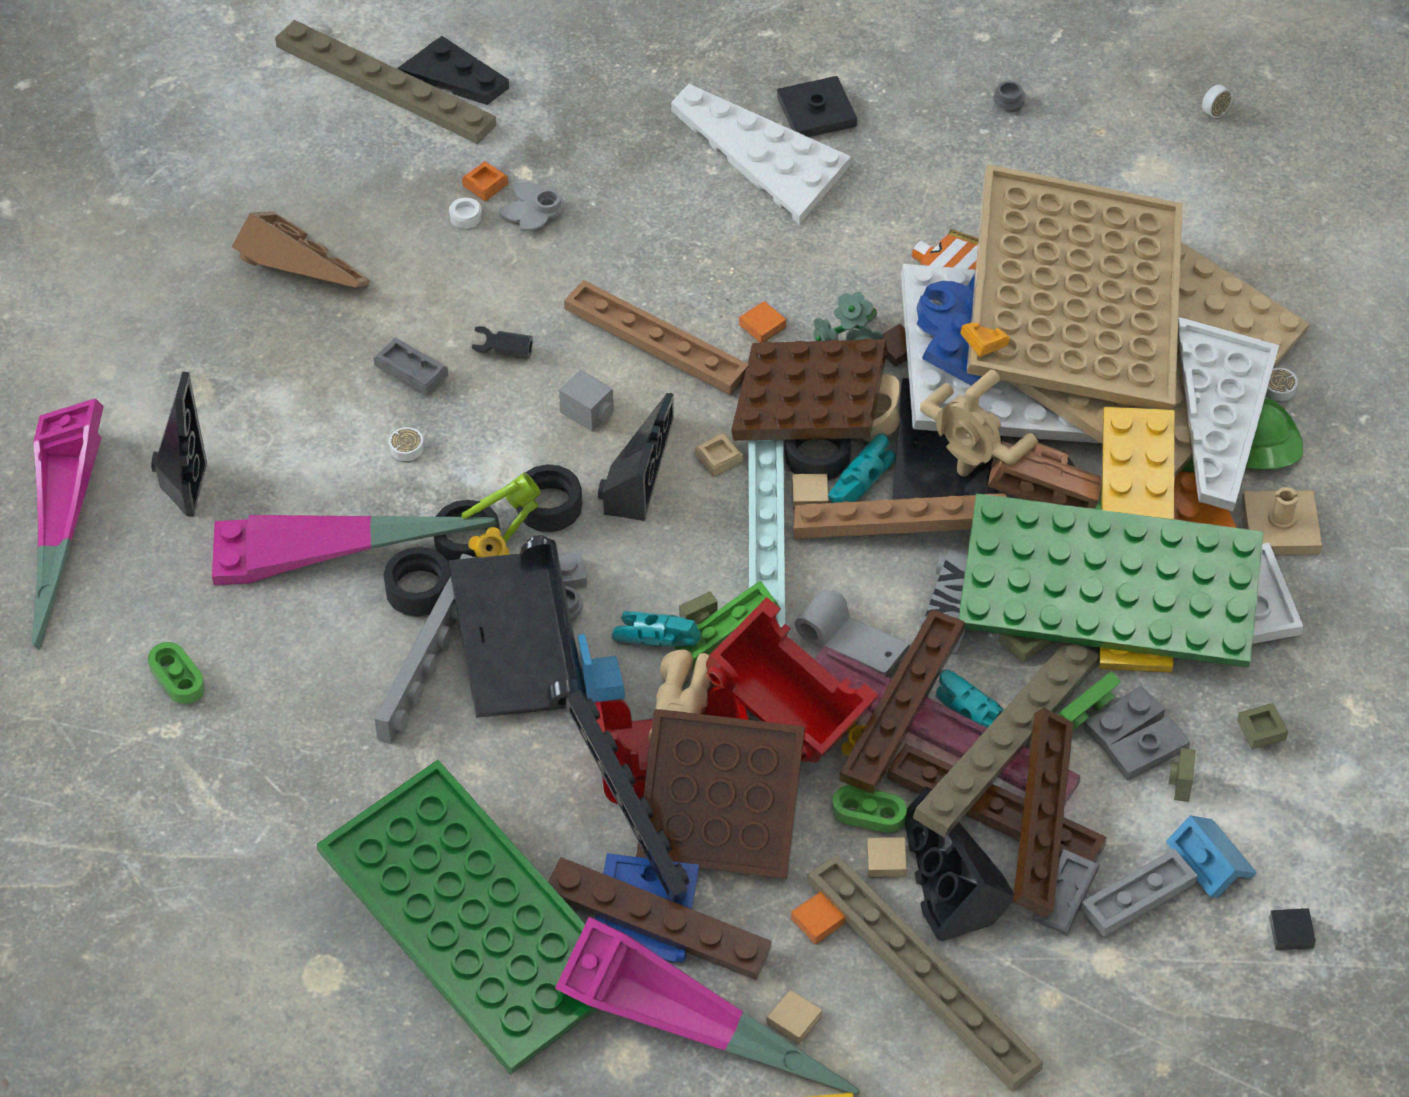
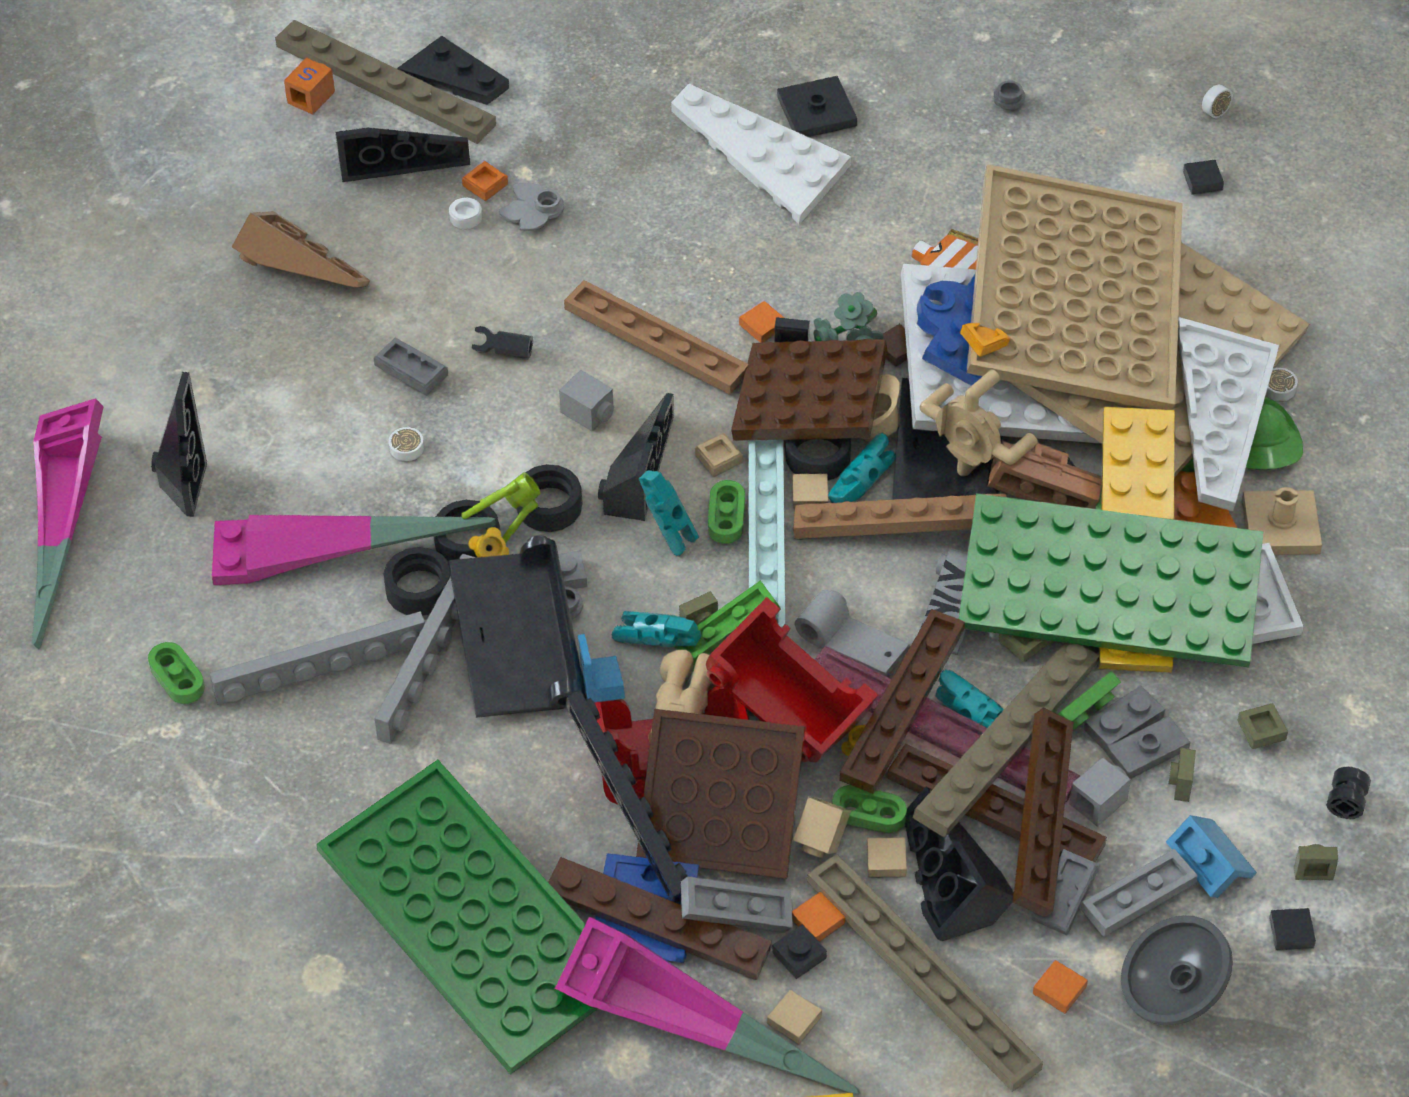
(309, 85): none -> orange brick
(316, 658): none -> light grey plate
(386, 152): none -> black wedge
(668, 511): none -> teal hinge
(726, 518): none -> bright green plate
(736, 904): none -> light grey plate
(791, 330): none -> black tile
(799, 951): none -> black plate
(821, 827): none -> tan brick
(1060, 986): none -> orange tile
(1100, 791): none -> light grey brick
(1167, 958): none -> dark grey dish
(1203, 177): none -> black tile
(1315, 862): none -> olive plate
(1348, 798): none -> black wheel

